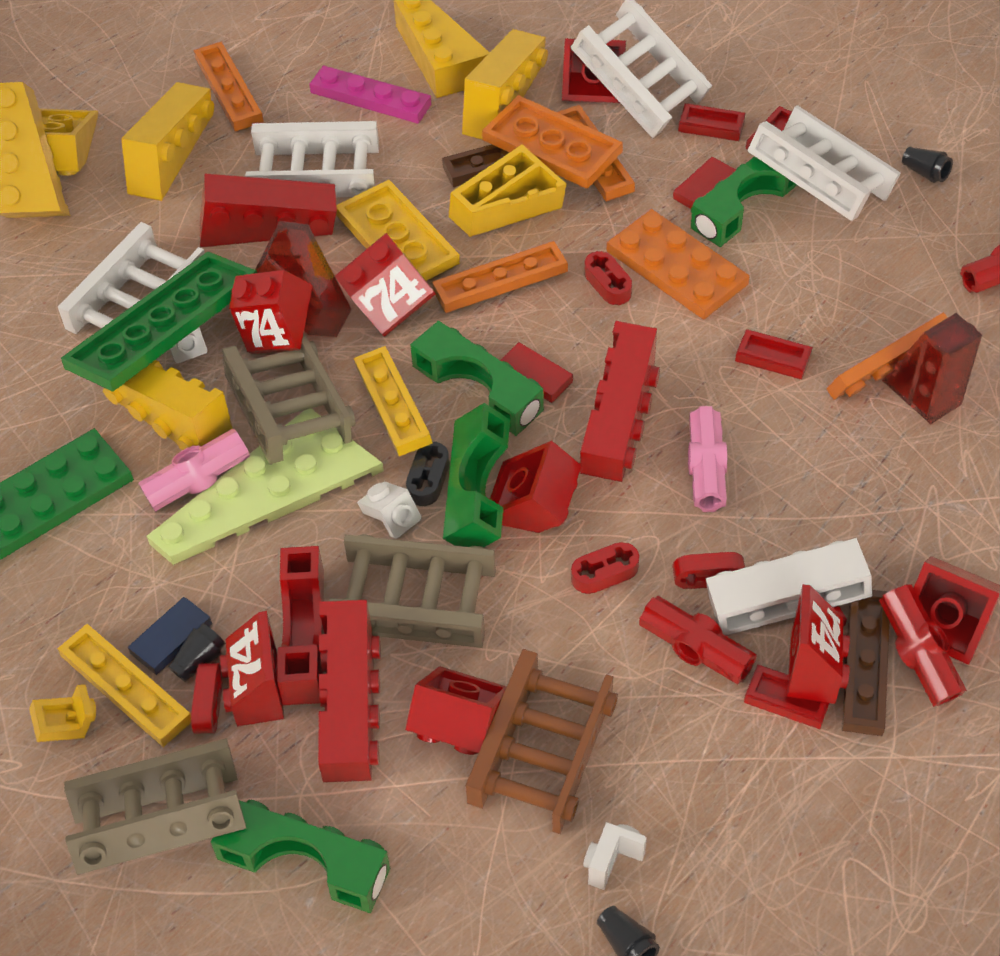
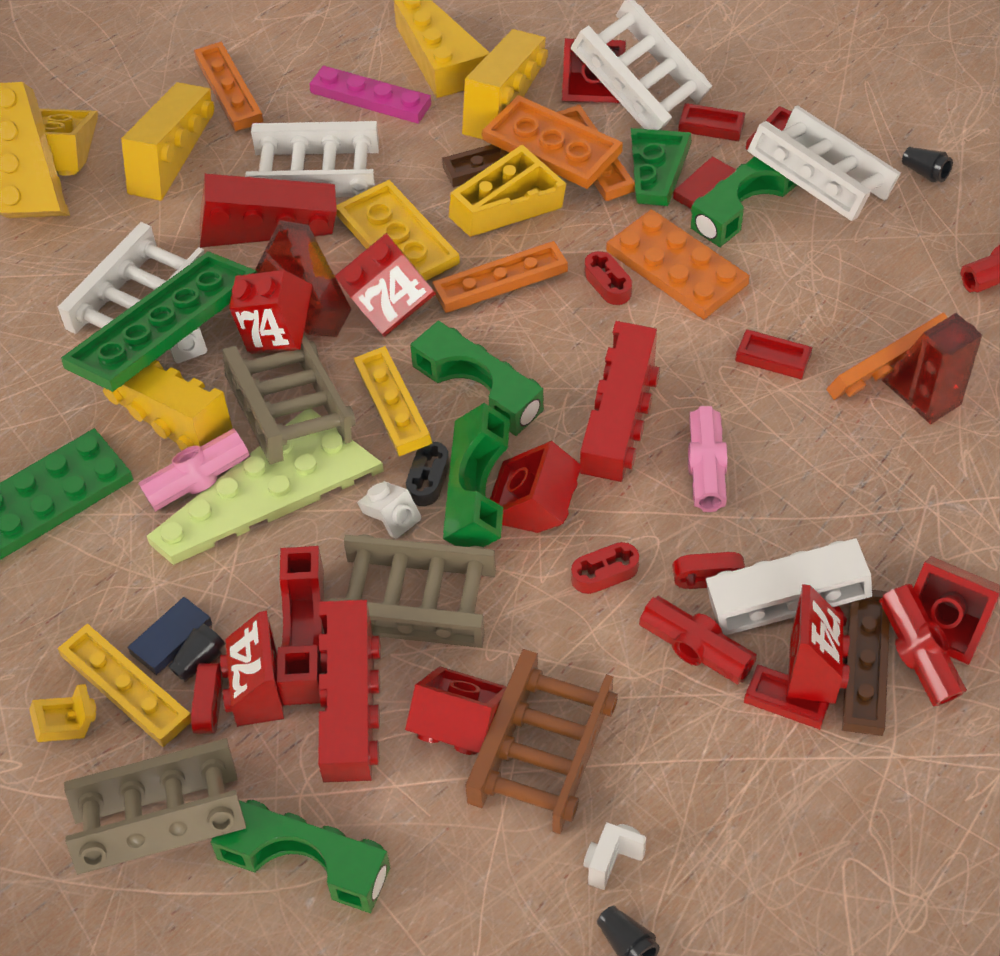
(533, 365): red tile -> none
(658, 163): none -> green wing

